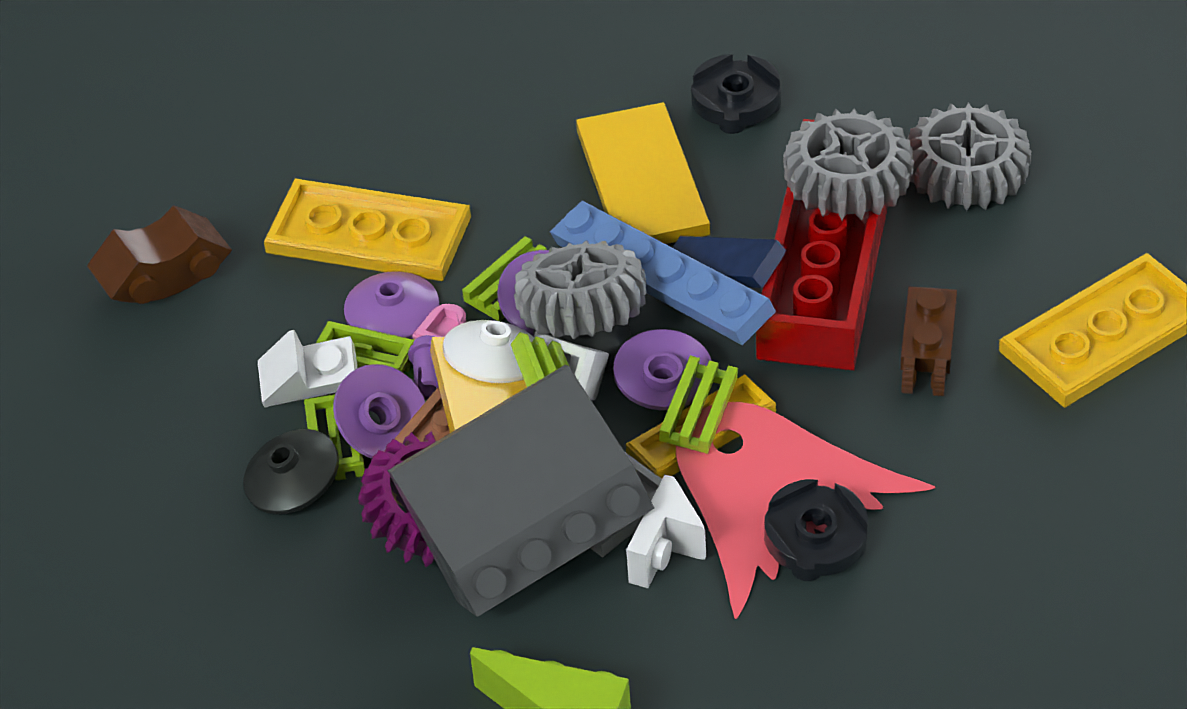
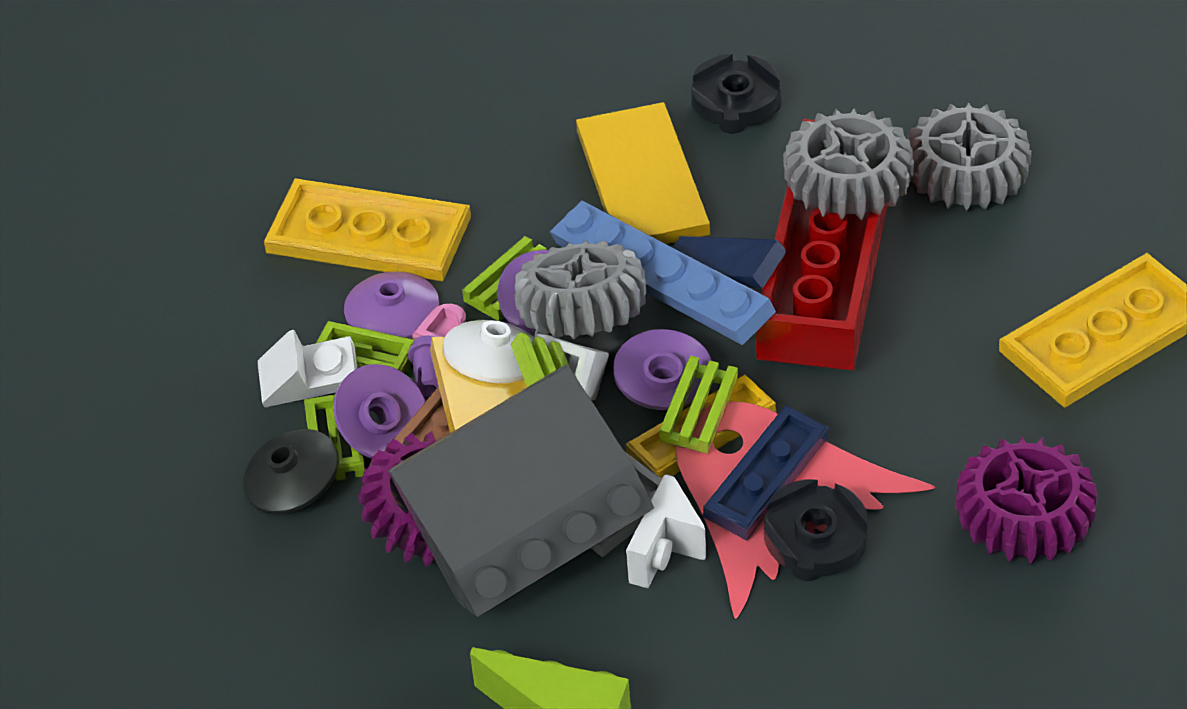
(159, 258): reddish brown brick -> none
(765, 469): none -> dark blue tile
(928, 336): reddish brown hinge -> none
(1026, 499): none -> magenta gear

